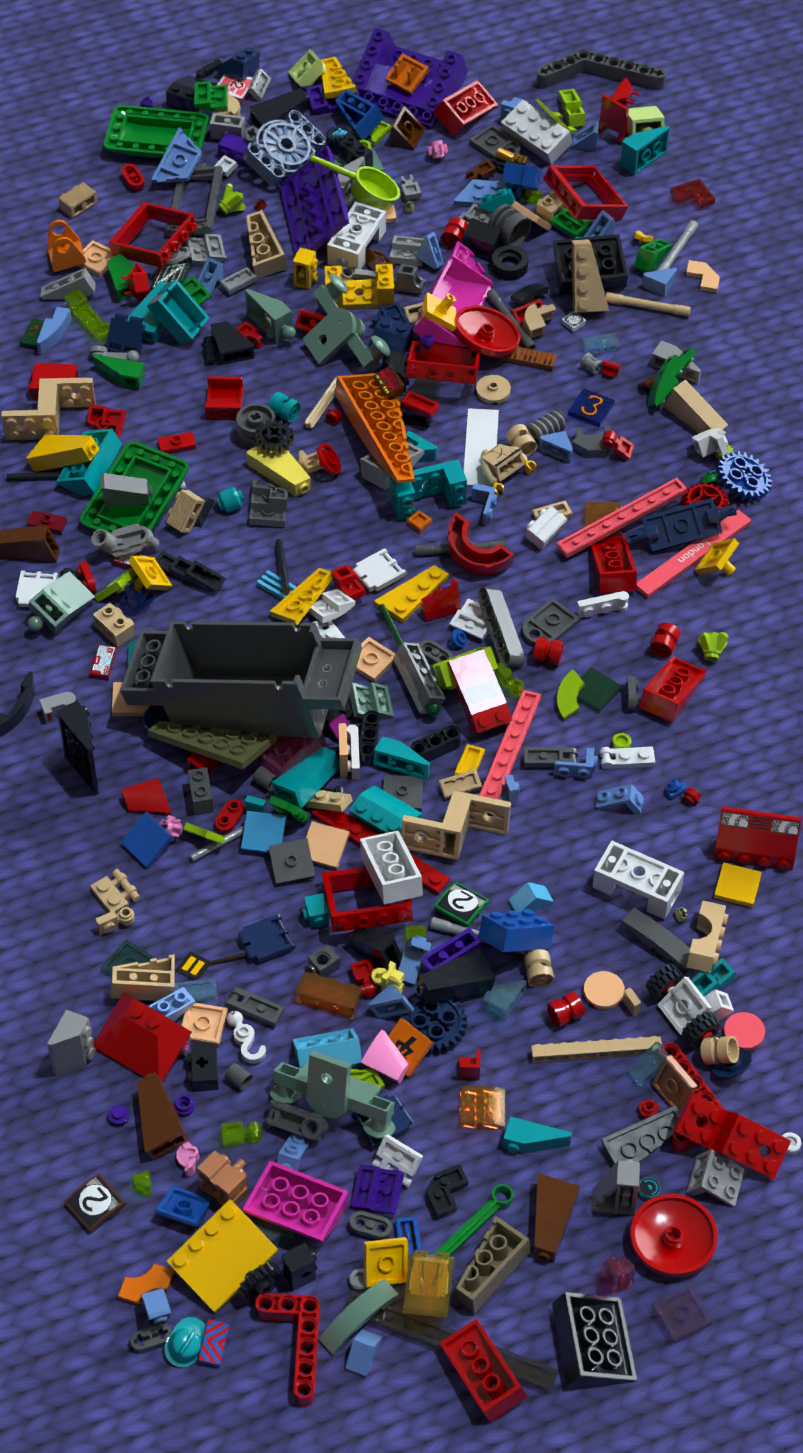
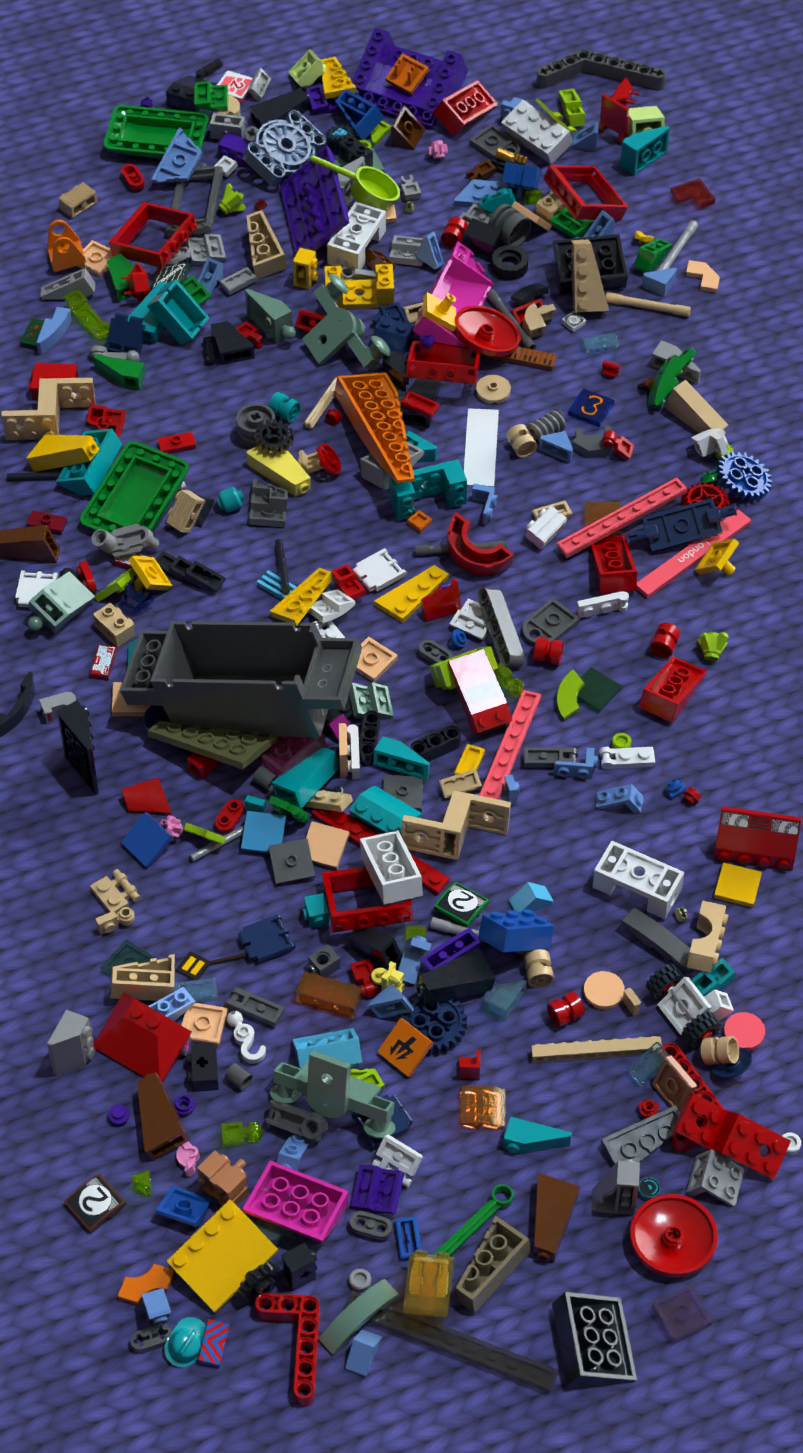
(125, 491): dark grey slope -> none
(200, 791): dark grey brick -> none
(224, 397): red panel -> none
(241, 64): dark blue slope -> none
(385, 1058): bright pink slope -> none
(385, 1260): yellow tile -> none
(389, 382): slope -> none
(409, 279): dark grey brick -> none
(415, 671): dark grey piece -> none
(440, 1188): black plate -> none
(483, 1370): red slope -> none
(502, 462): tan torso -> none
(591, 363): light grey bush -> none
(618, 1273): clear pink slope -> none
(632, 699): dark grey plate -> none

